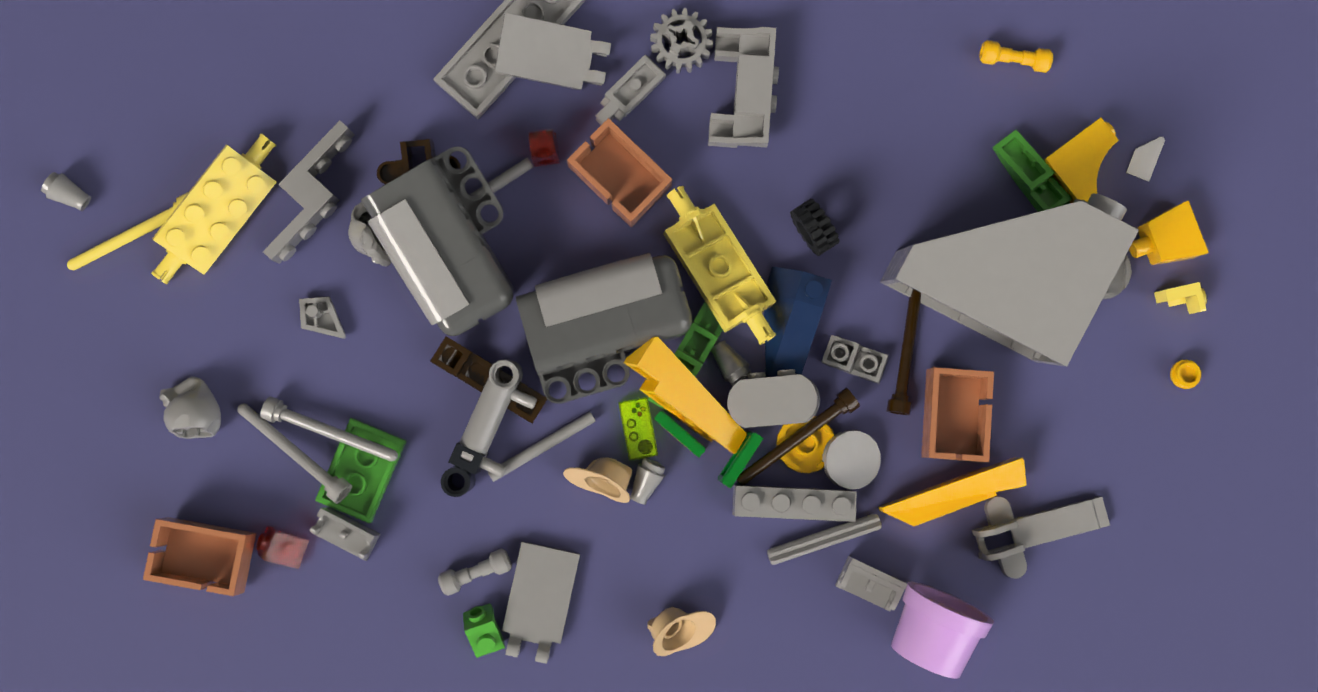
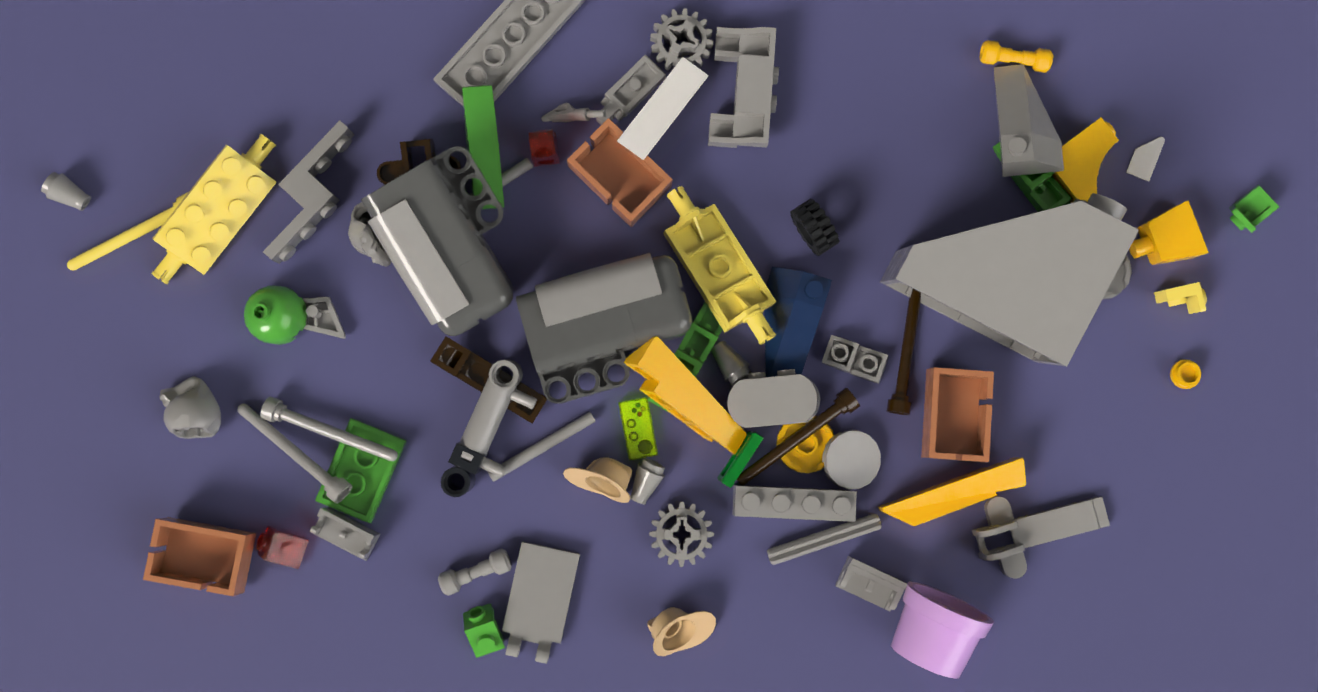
(275, 314): none -> bright green cylinder
(483, 138): none -> bright green slope
(548, 52): light grey tile -> none
(567, 113): none -> light grey hand
(662, 108): none -> white sticker
(680, 433): green tile -> none
(695, 534): none -> light grey gear
(1025, 129): none -> light grey wedge
(1252, 209): none -> bright green bracket

